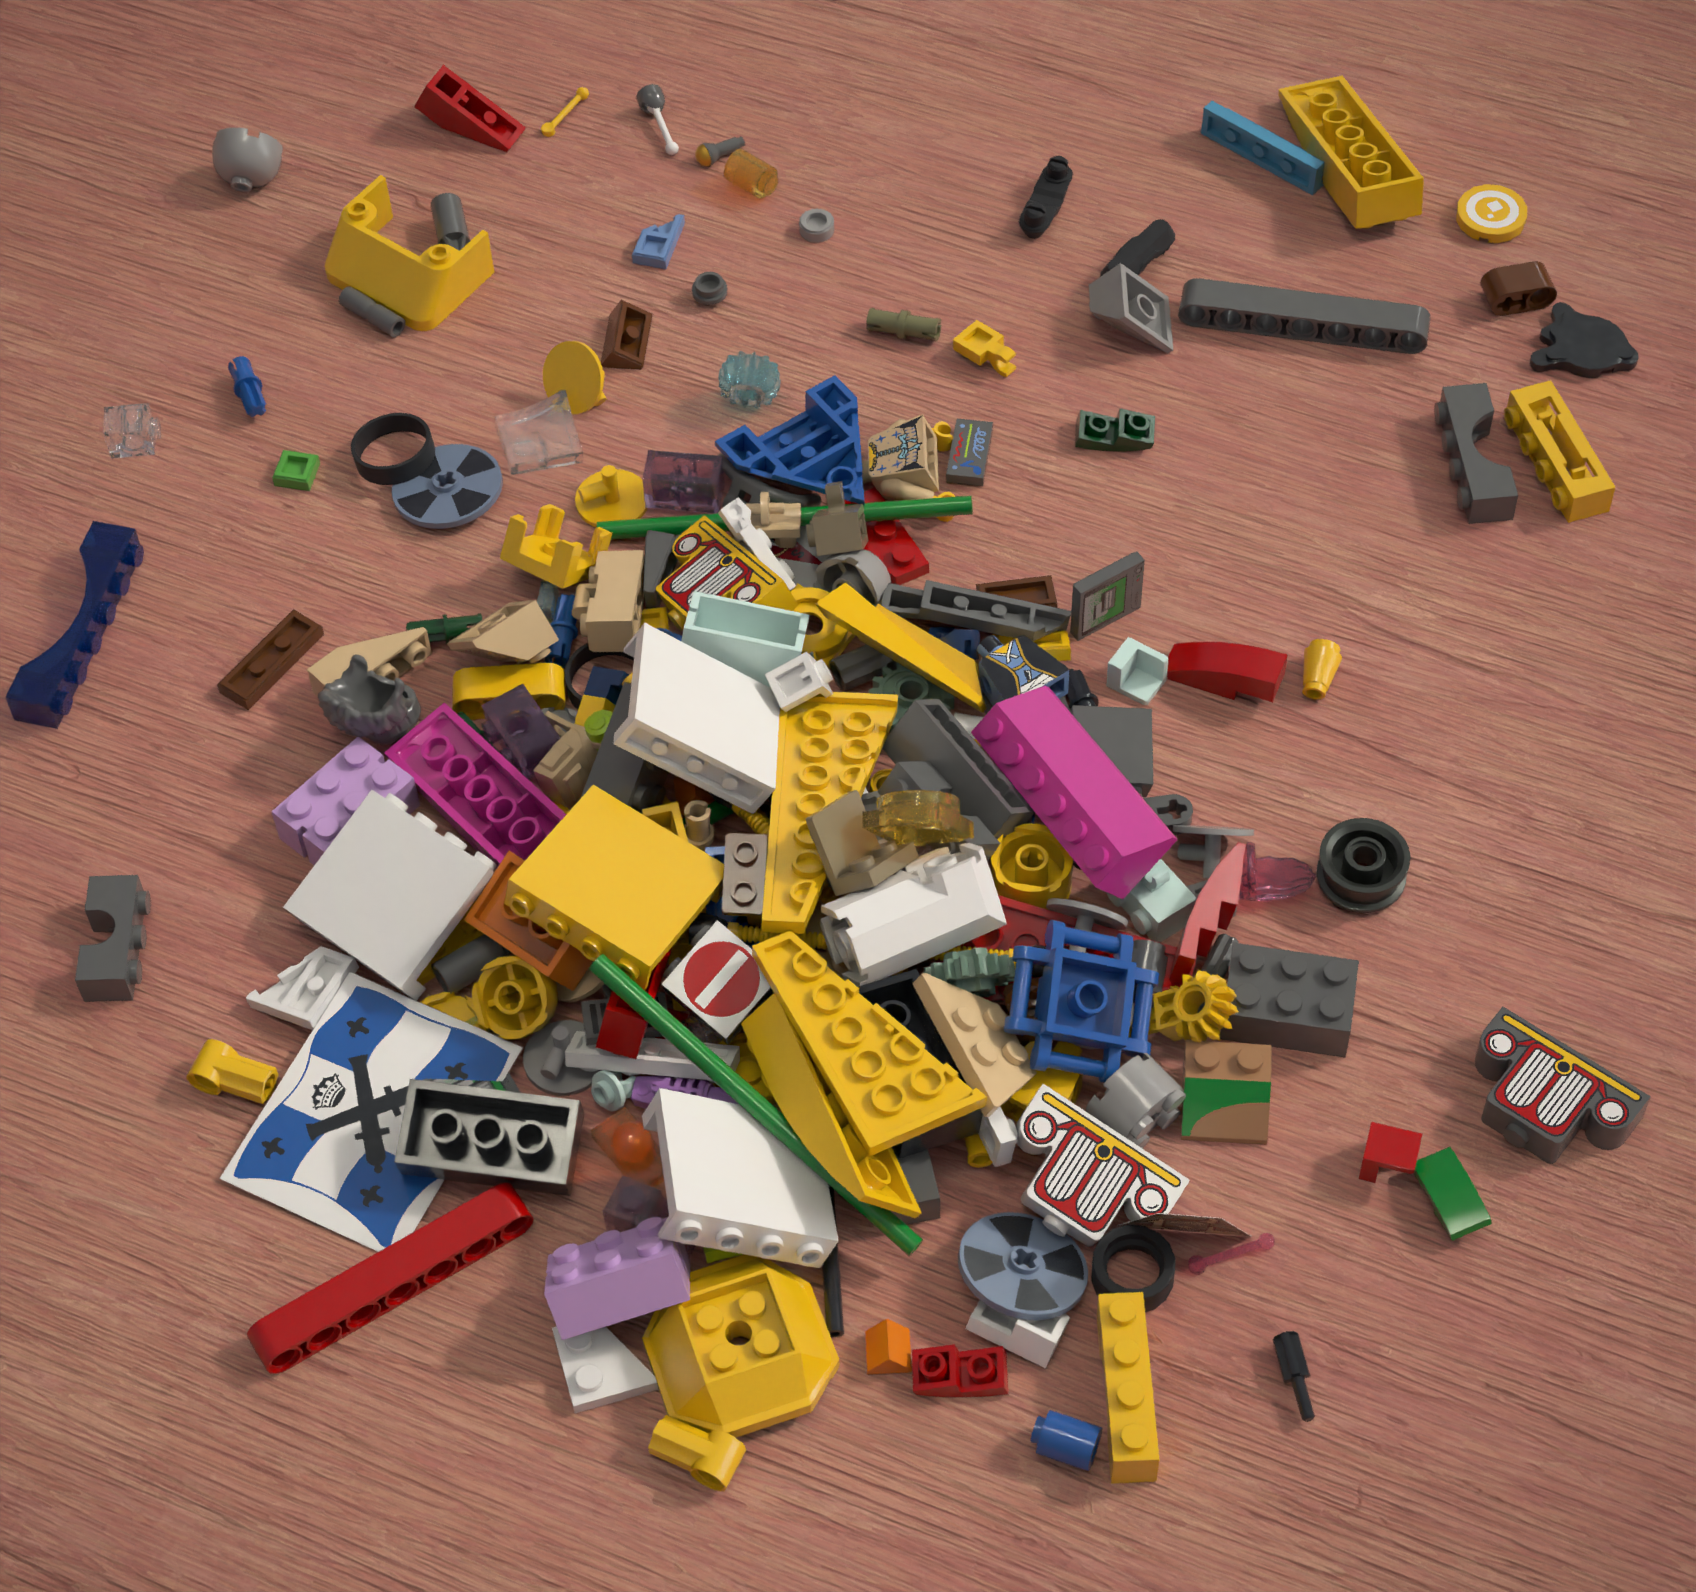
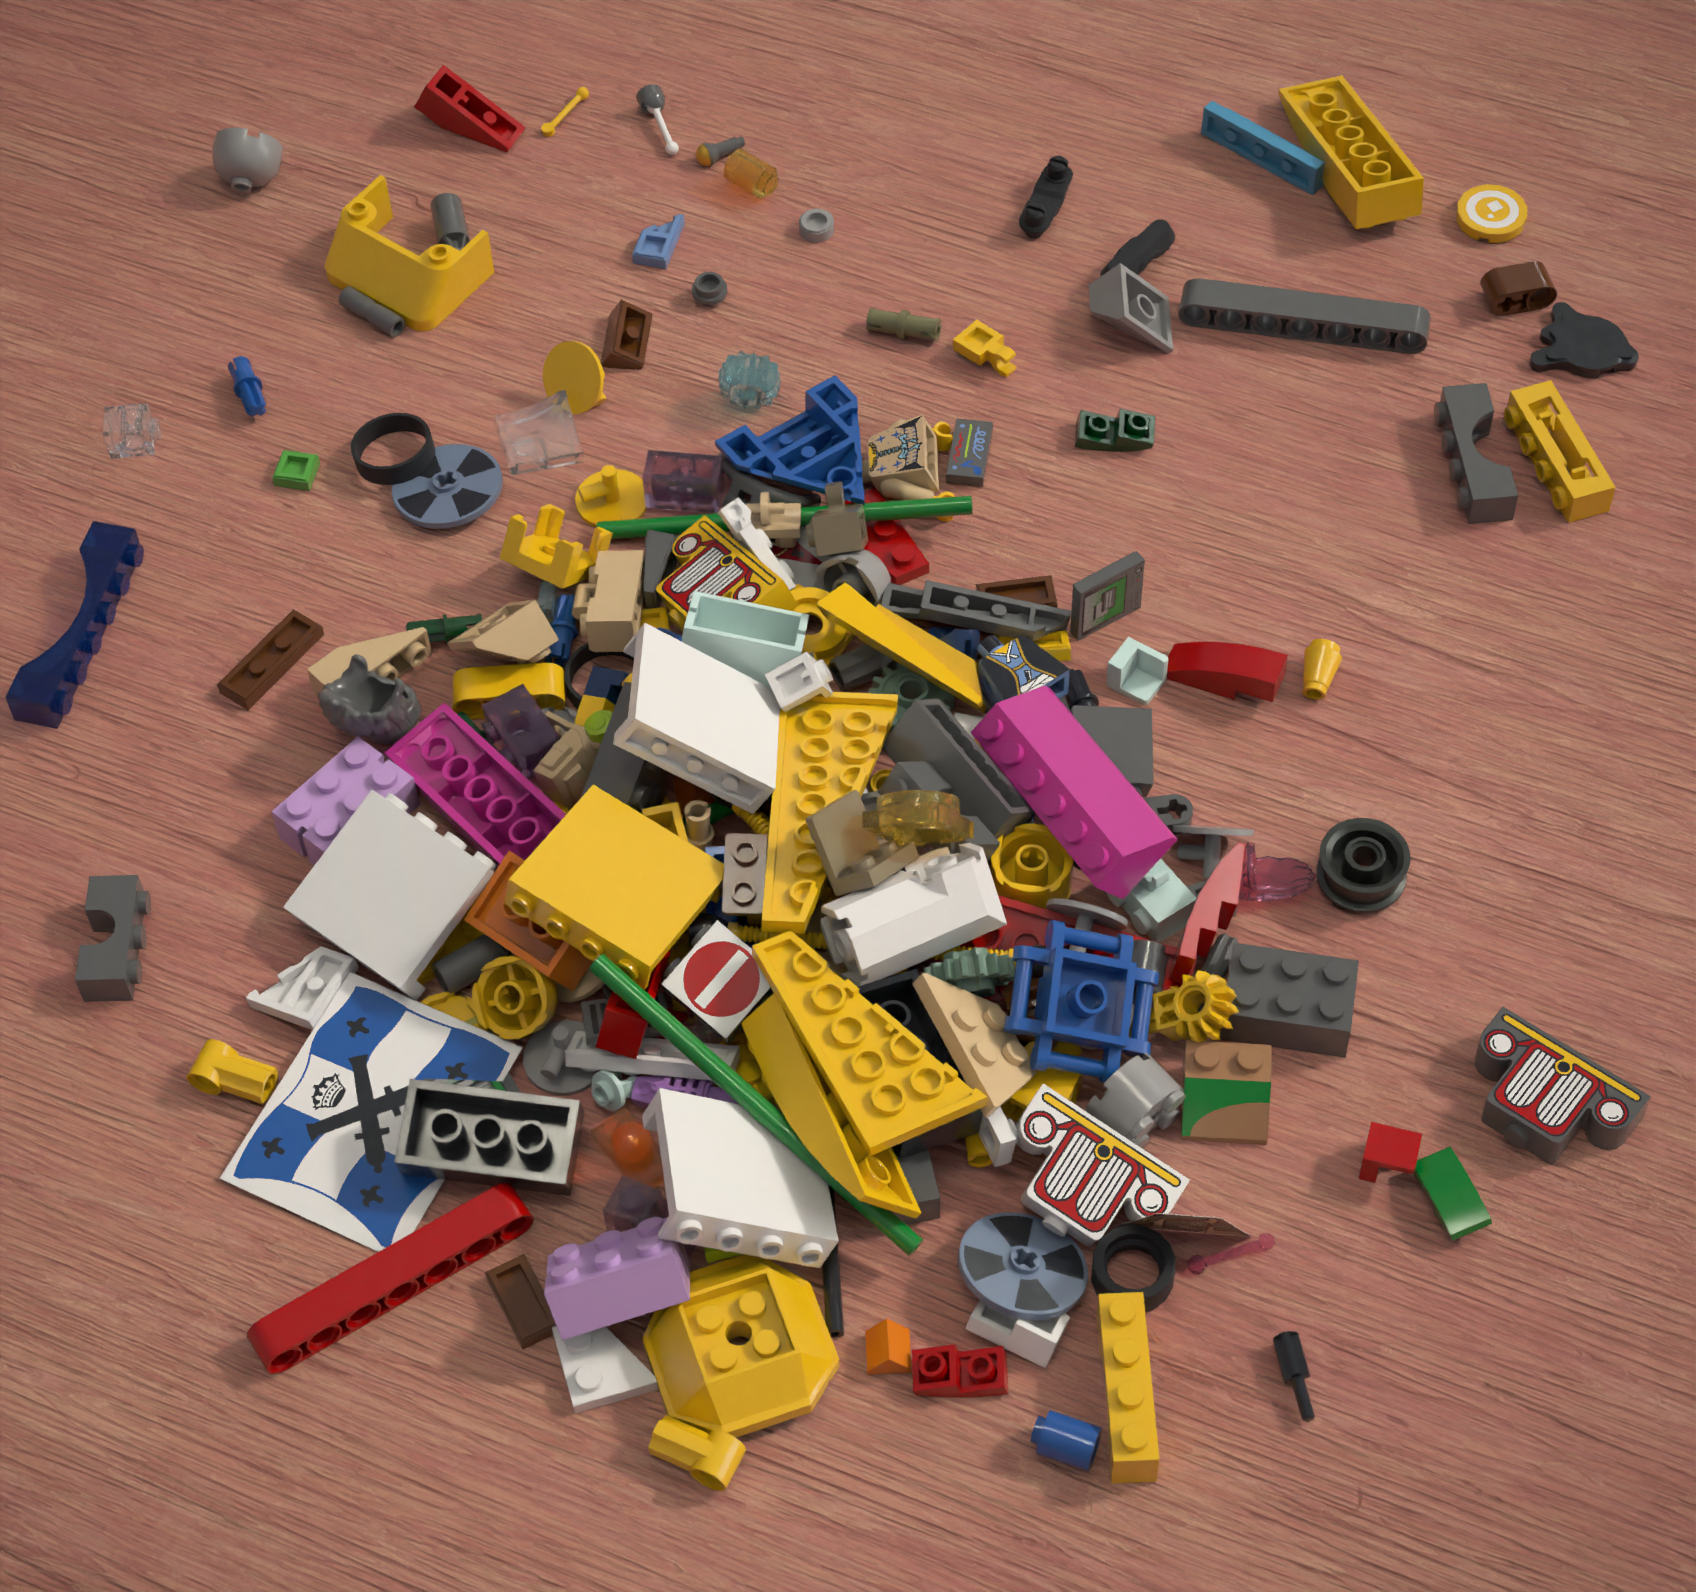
(522, 1300): none -> reddish brown tile

